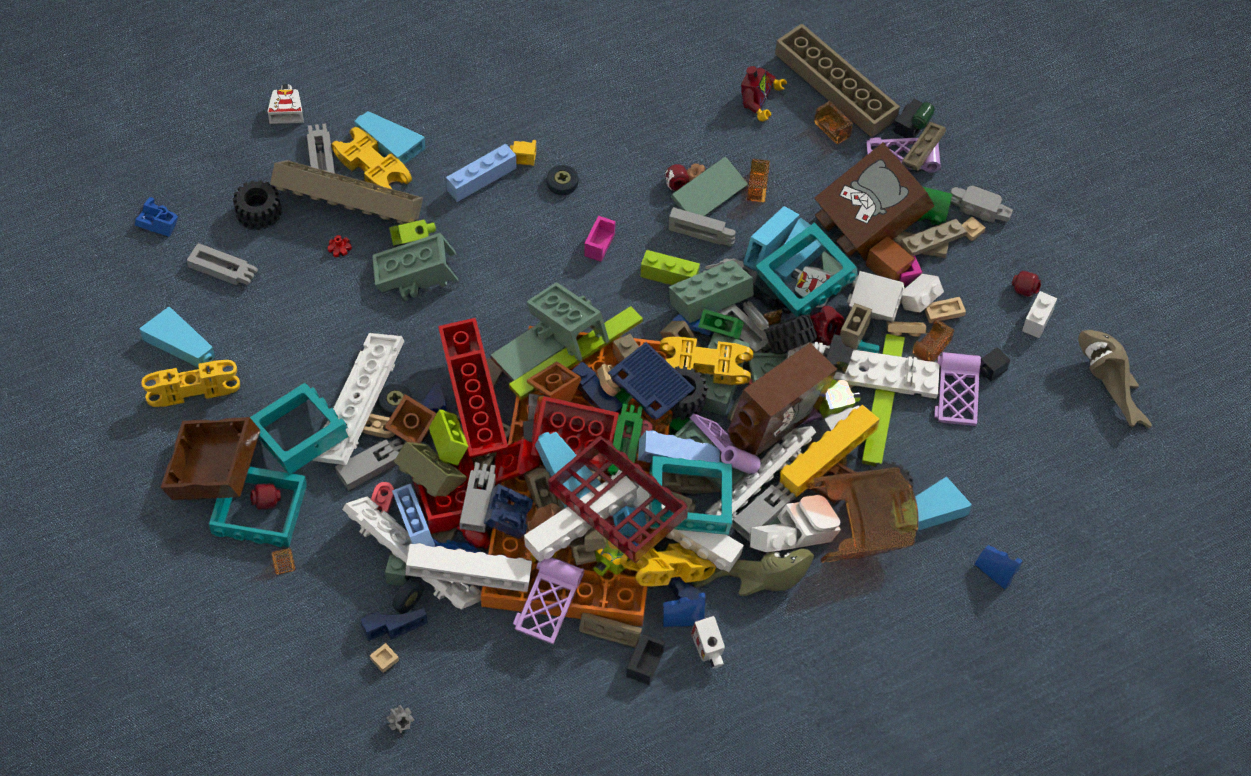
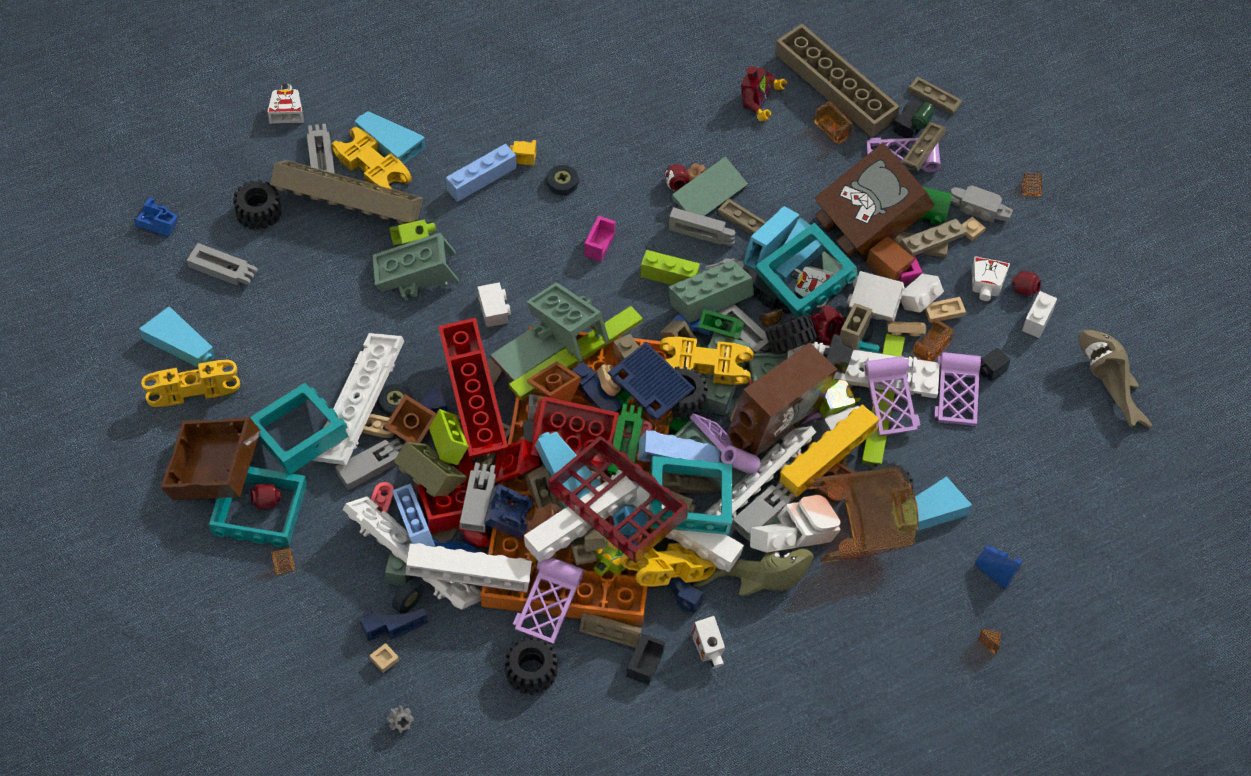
(339, 246): red plant -> none
(493, 304): none -> white brick
(526, 651): none -> black tyre
(684, 611): blue slope -> none
(740, 217): none -> dark tan tile
(755, 316): light grey axle -> none
(758, 180): clear orange panel -> none
(890, 370): none -> lavender piece
(935, 96): none -> dark tan tile
(988, 277): none -> white torso
(990, 639): none -> clear orange slope
(1032, 184): none -> clear orange slope

